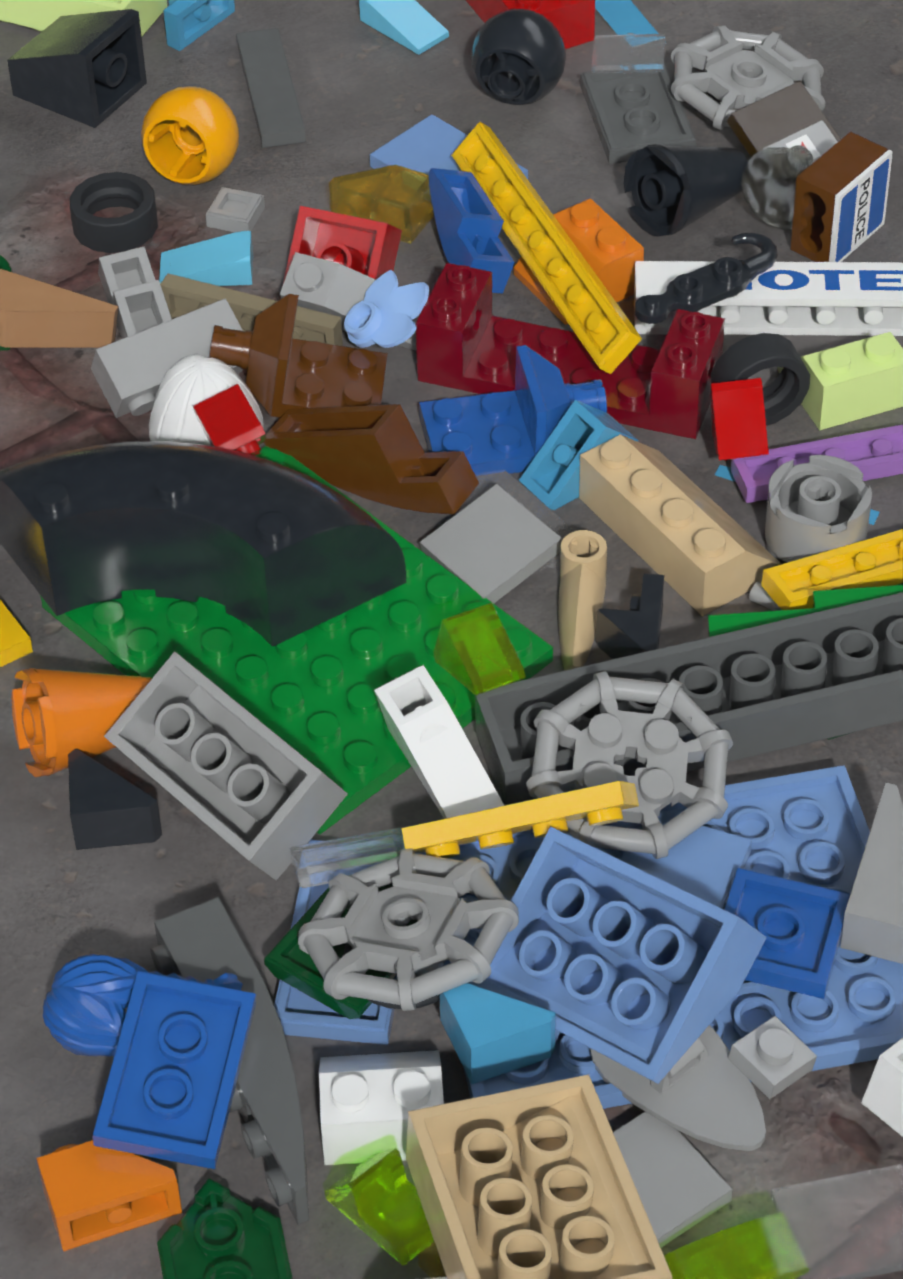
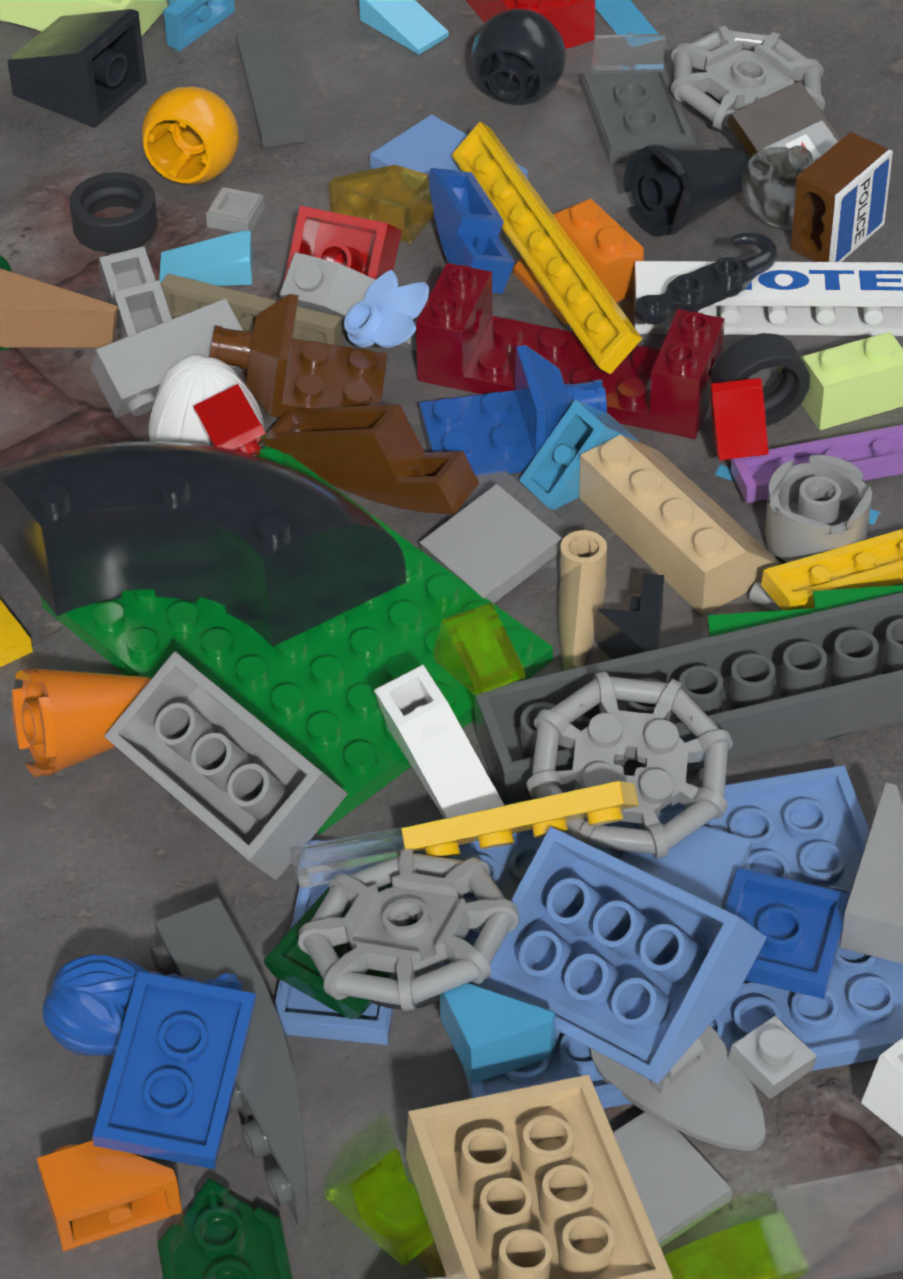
(107, 807): black slope -> none
(369, 1101): white slope -> none

